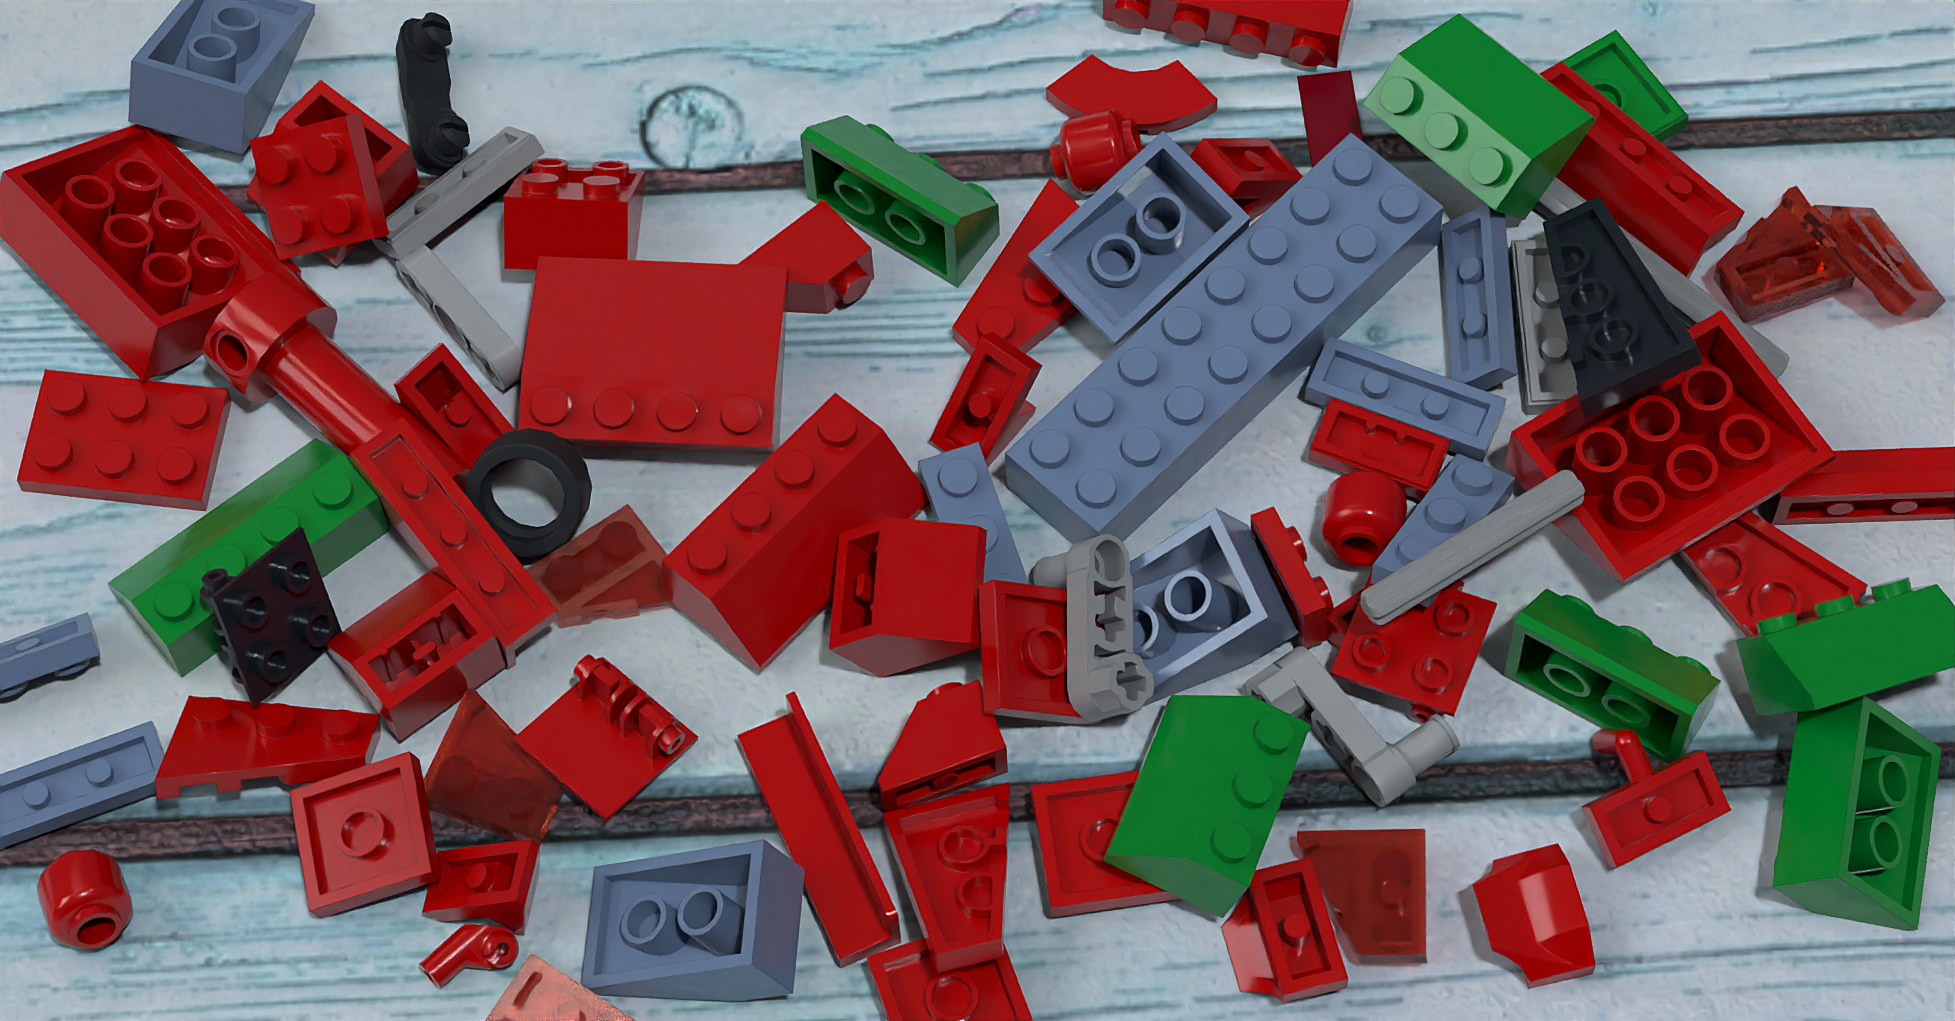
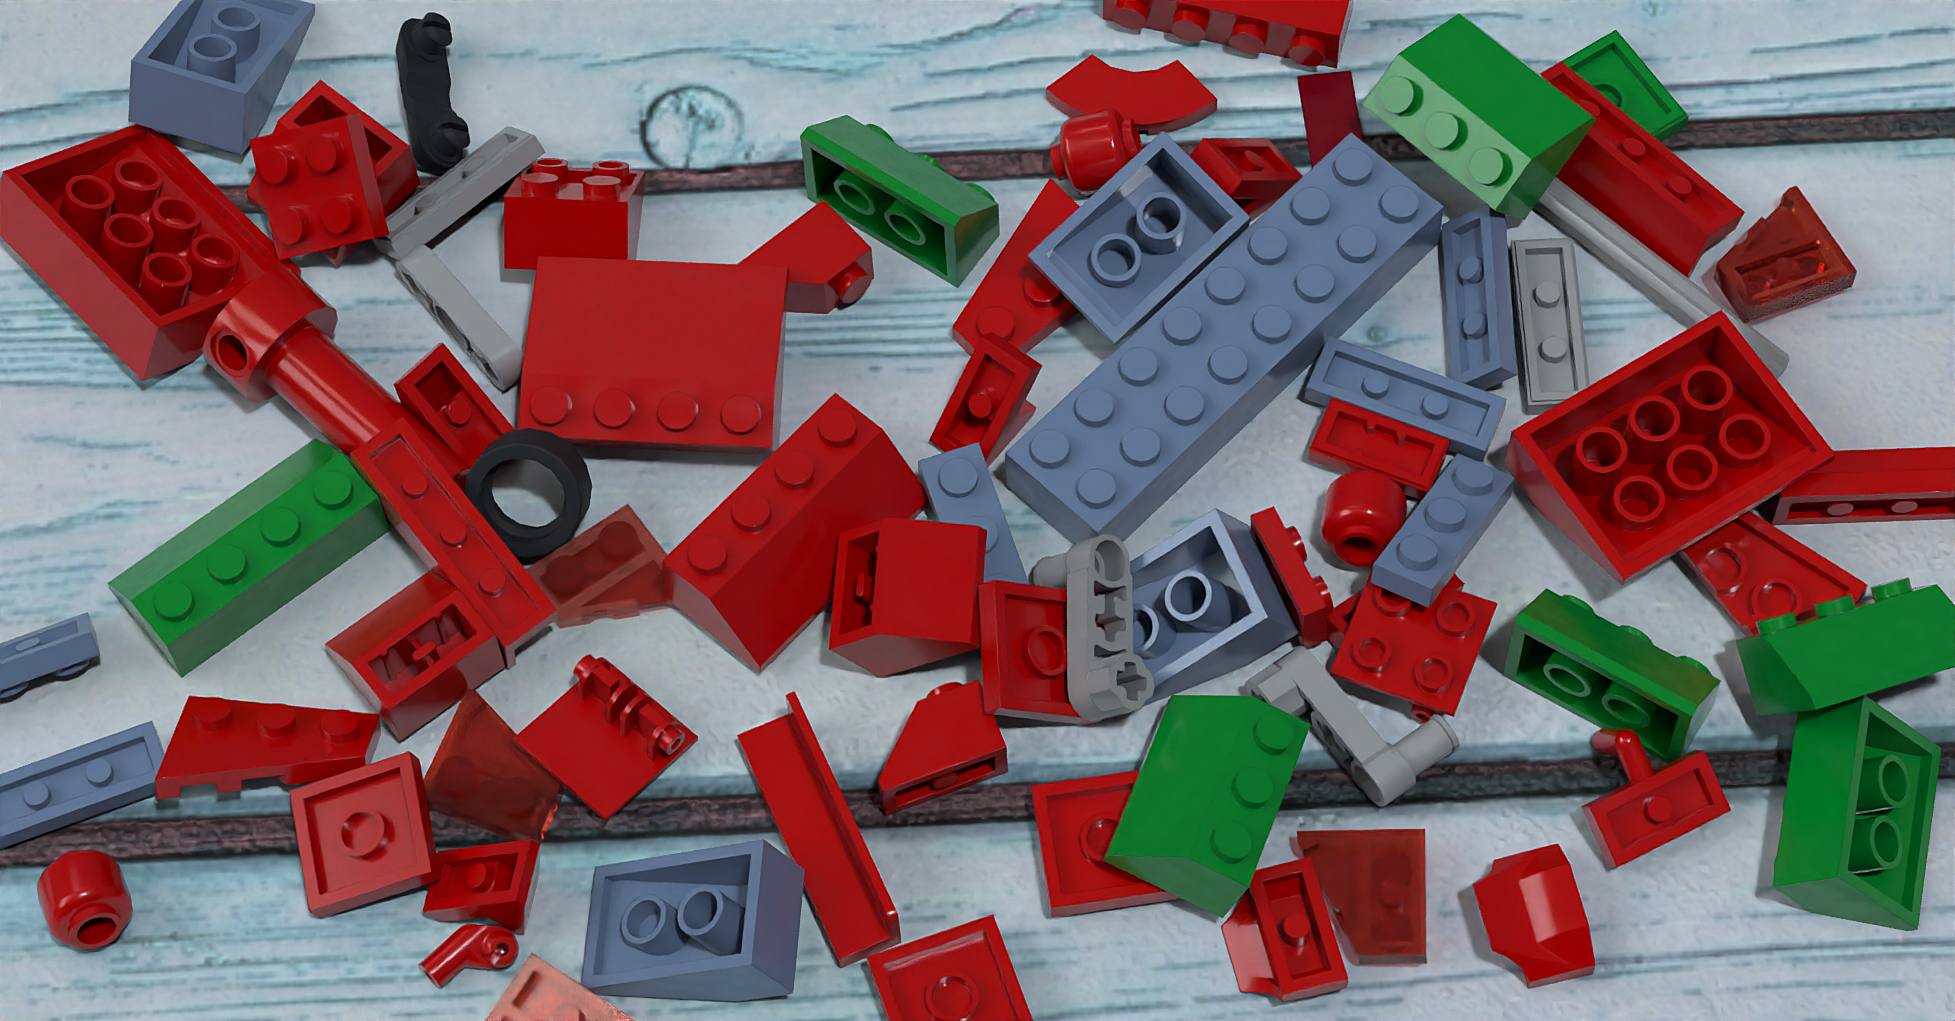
(124, 440): red plate -> none
(272, 615): black hinge -> none
(956, 872): red wing -> none
(1472, 547): light grey axle -> none
(1612, 309): black wing -> none
(1874, 257): clear red wing -> none

